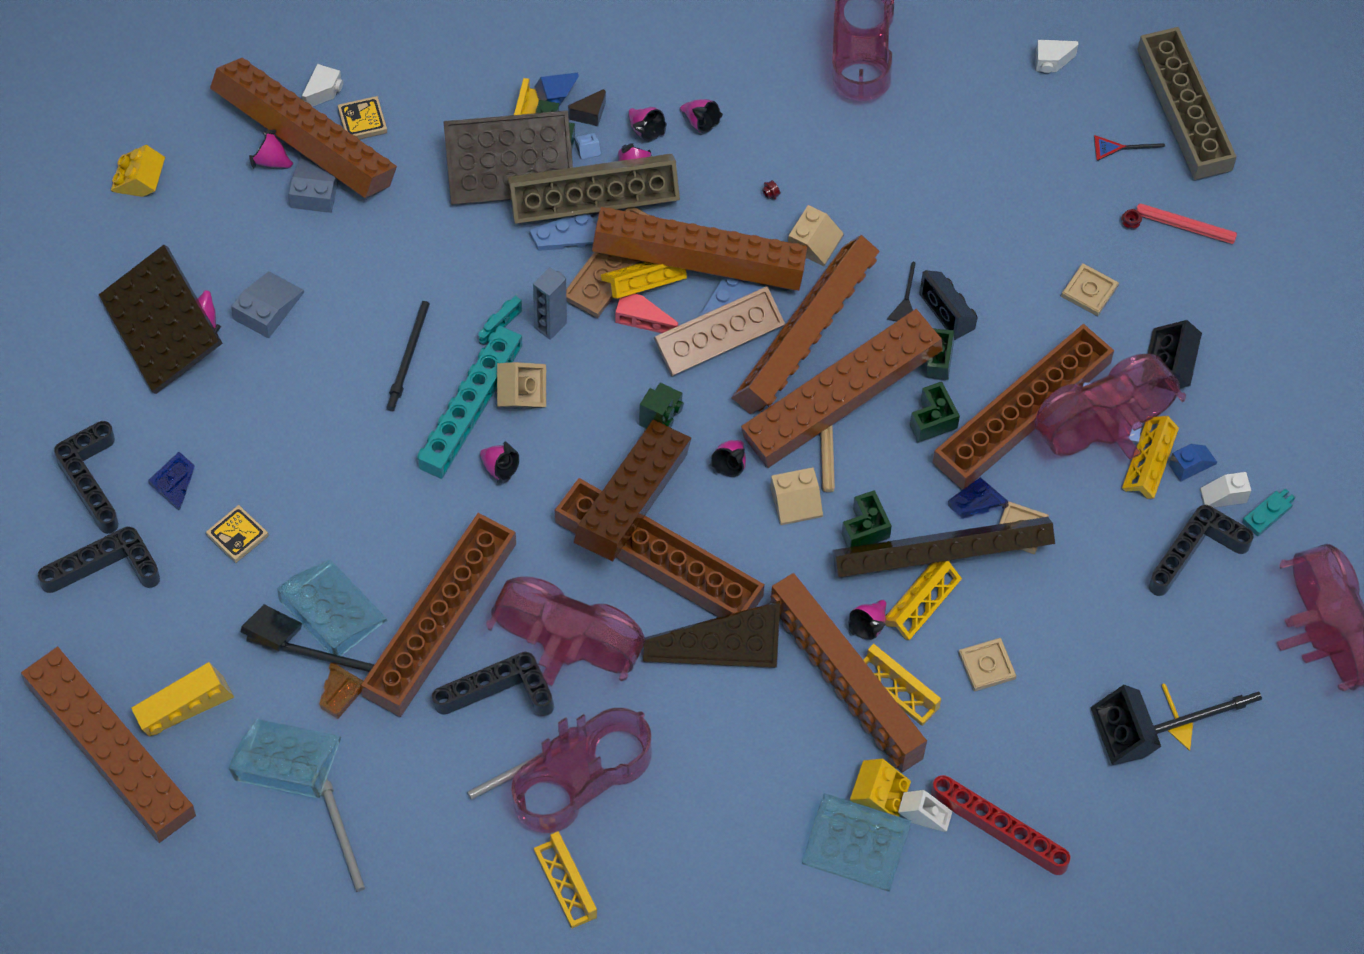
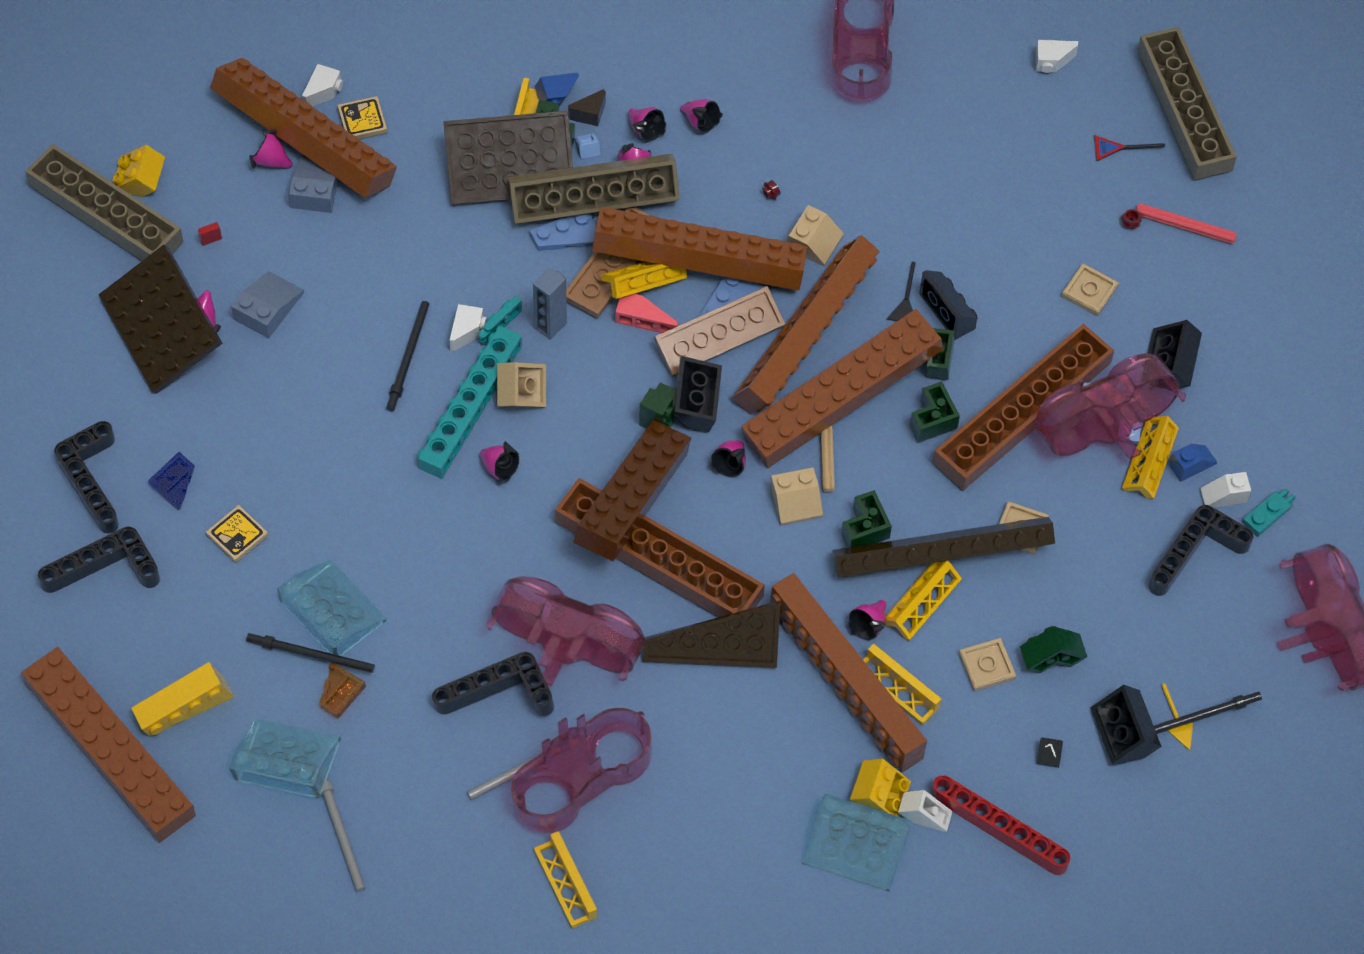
(102, 204): none -> dark tan brick
(209, 234): none -> red tile
(271, 627): black tile -> none
(438, 614): dark orange brick -> none
(466, 326): none -> white slope
(697, 393): none -> black slope
(976, 499): clear blue wing -> none
(1049, 752): none -> black slope
(1053, 648): none -> dark green brick

